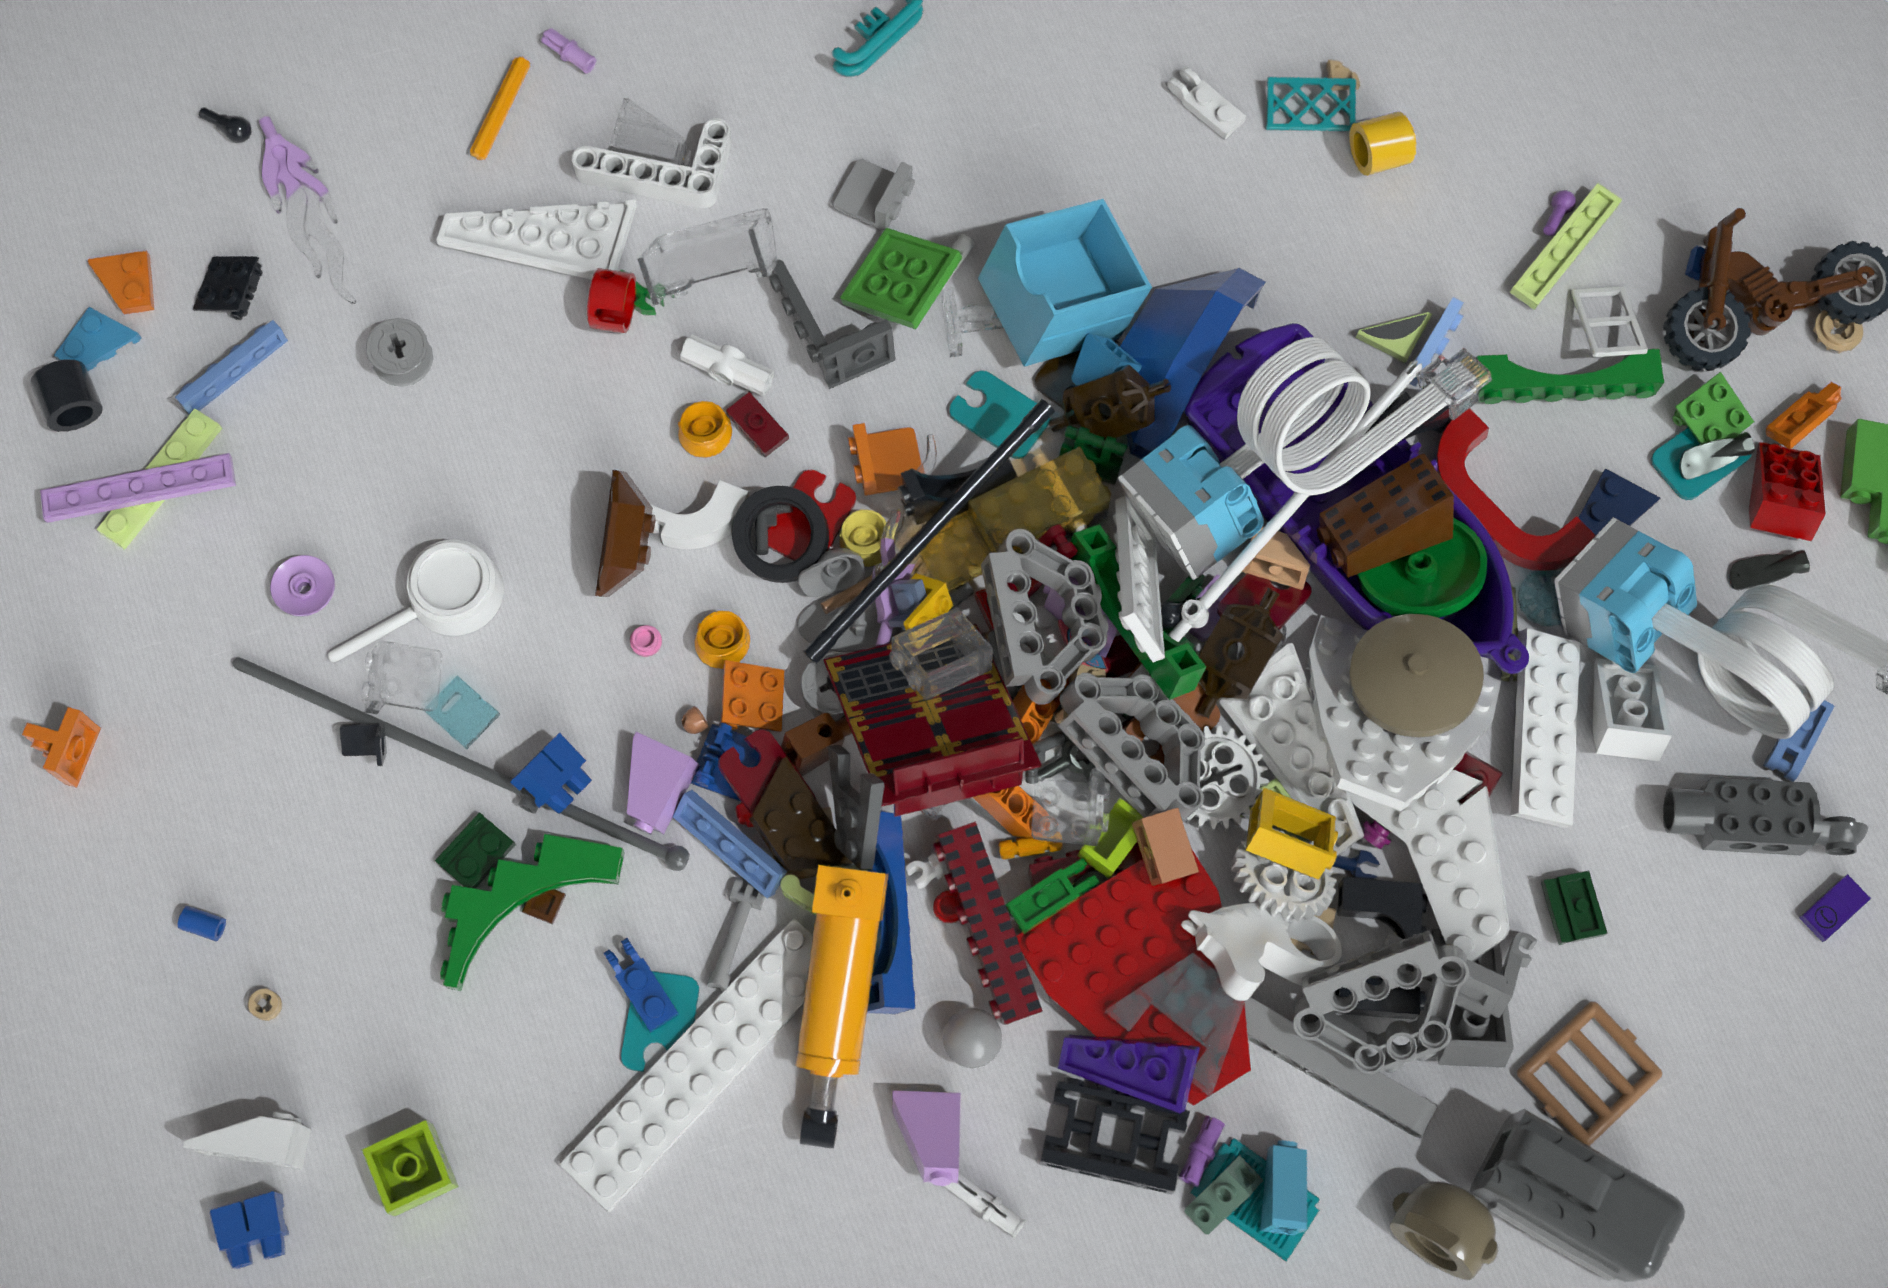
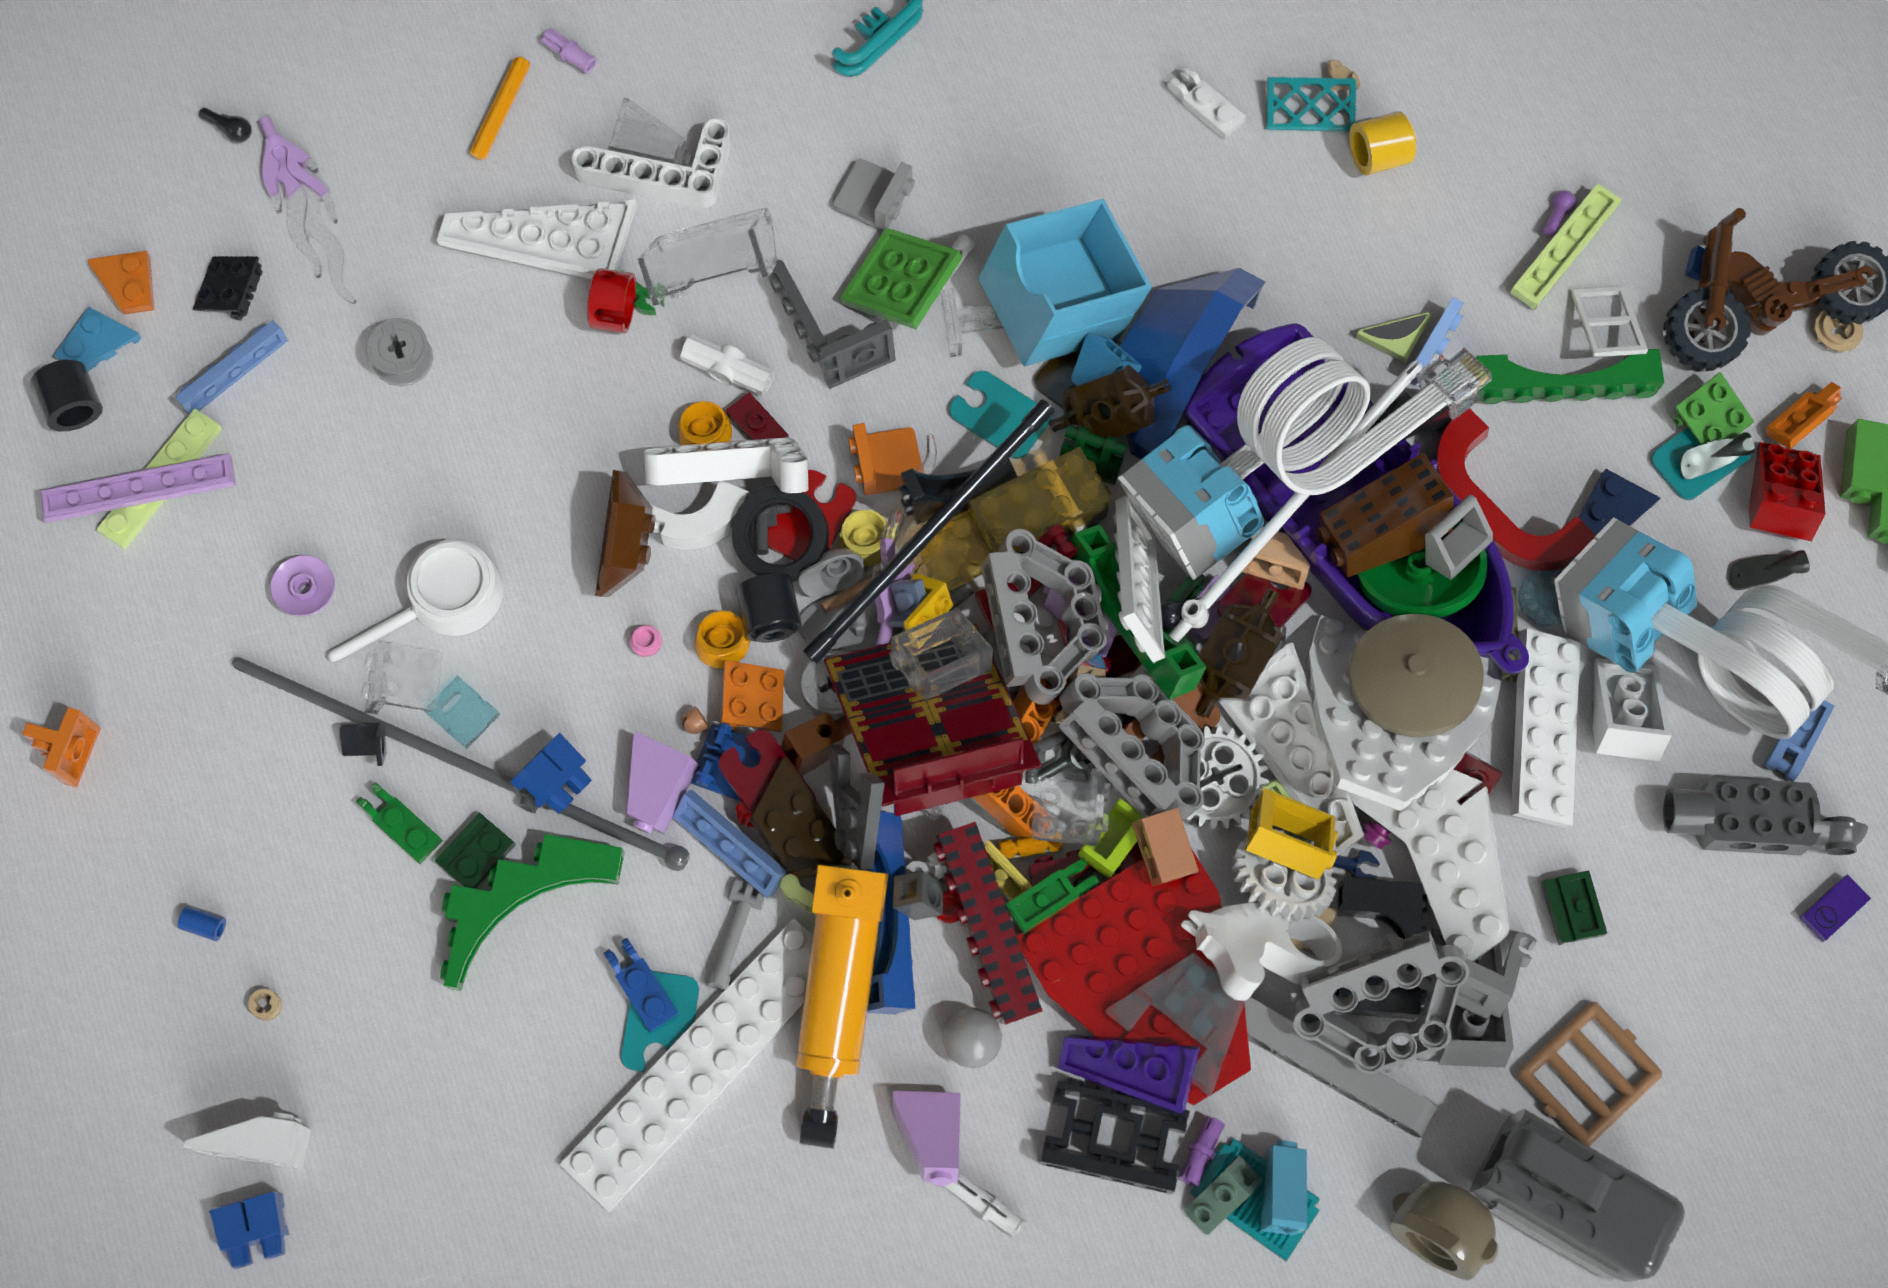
(402, 825): none -> green hinge
(410, 1168): lime brick -> none
(545, 906): reddish brown tile -> none
(729, 461): none -> white beam
(768, 607): none -> black piece
(918, 895): none -> dark grey brick
(1009, 879): none -> light yellow slope
(1463, 543): none -> light grey tile

